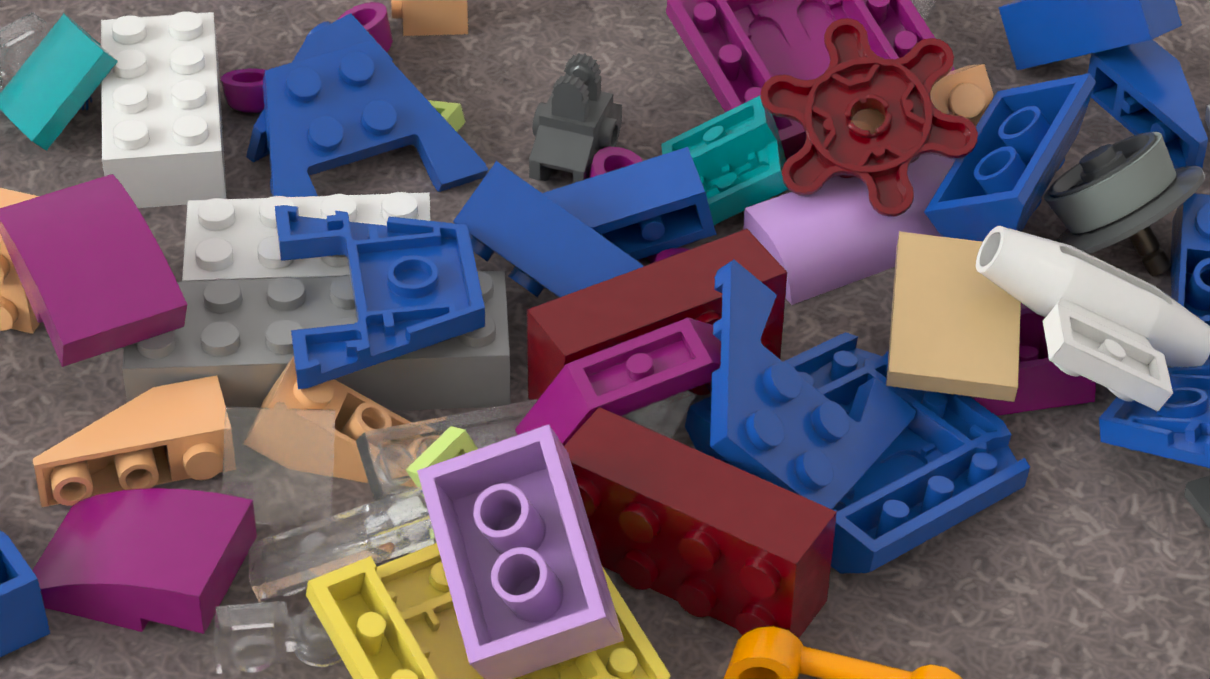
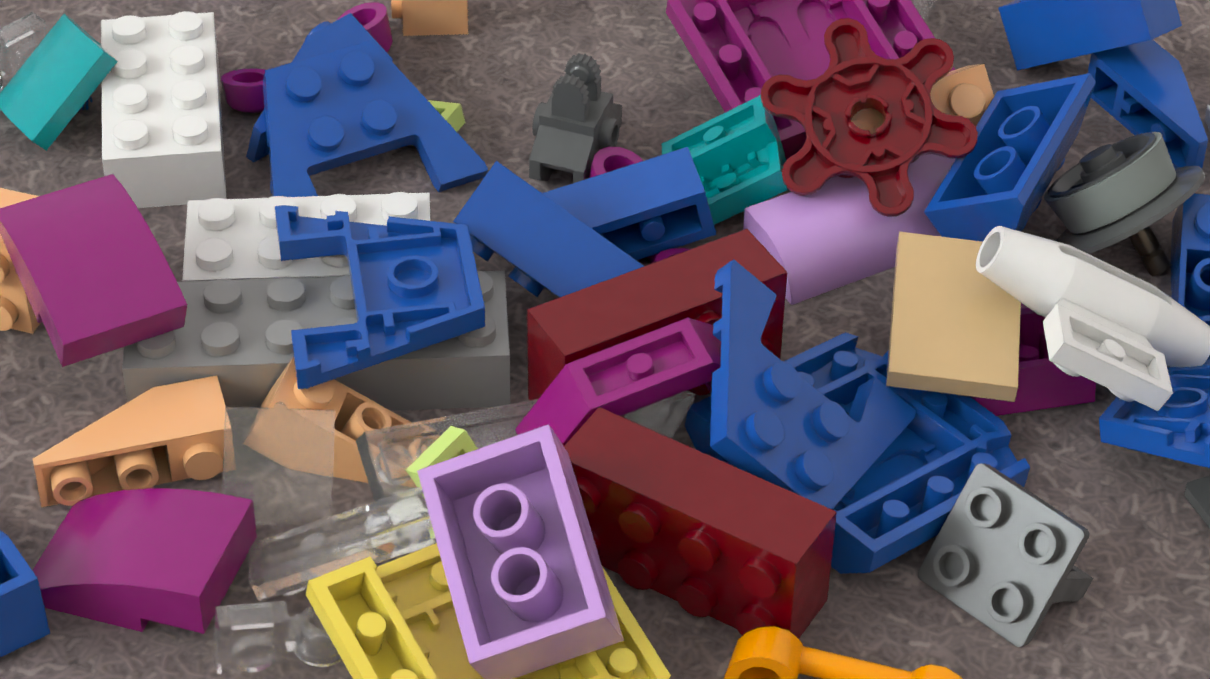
(1006, 556): none -> bracket

